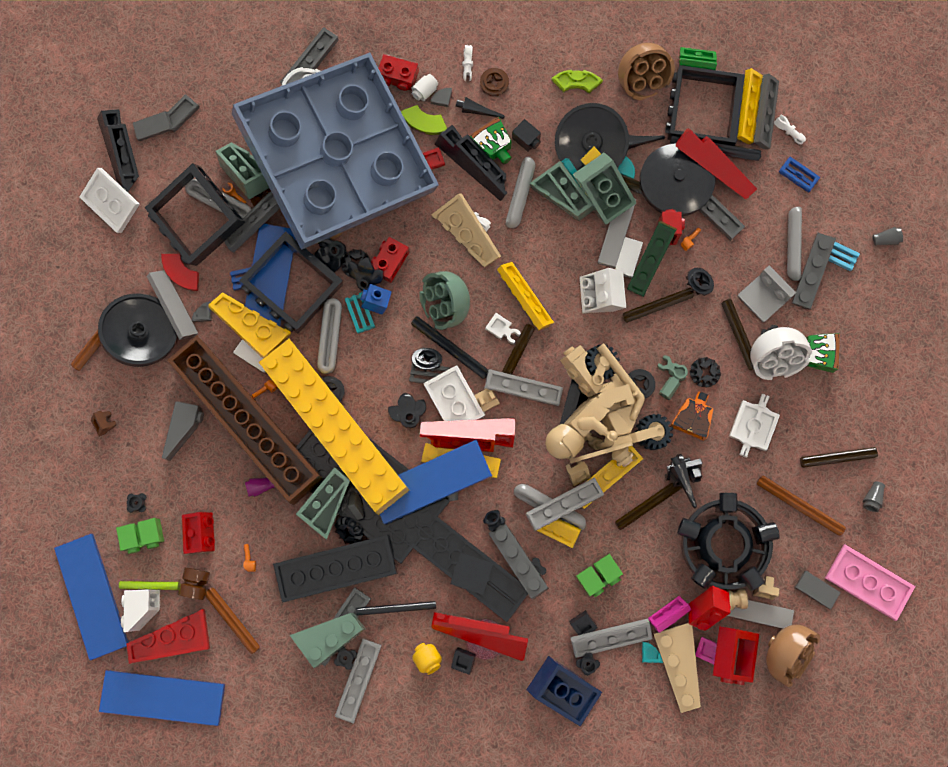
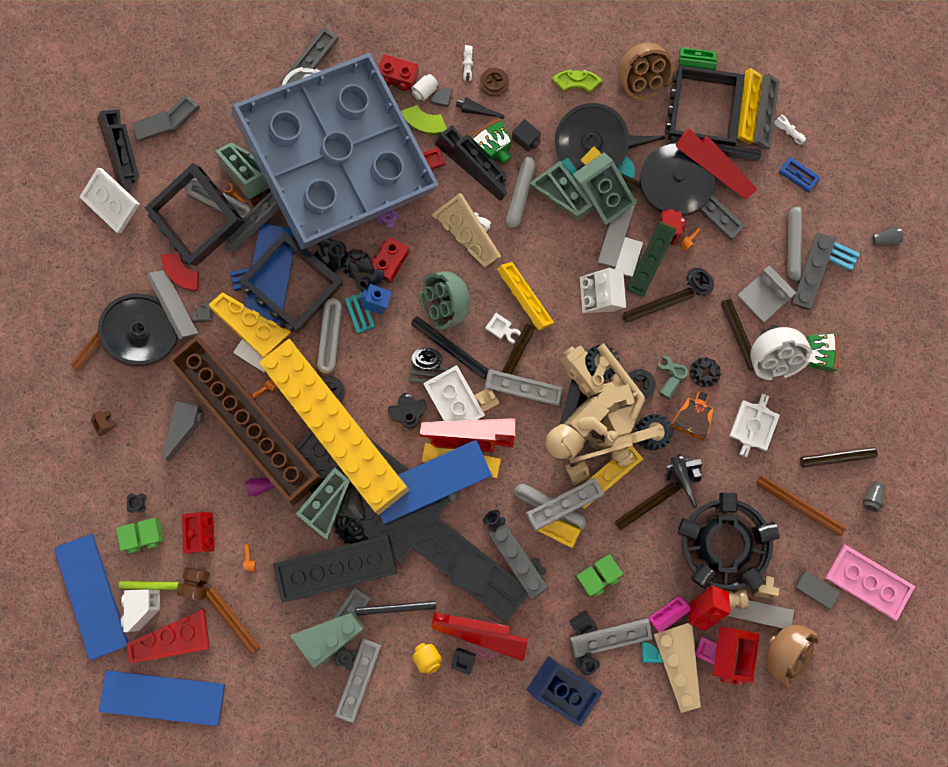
(382, 219): none -> medium lavender plate

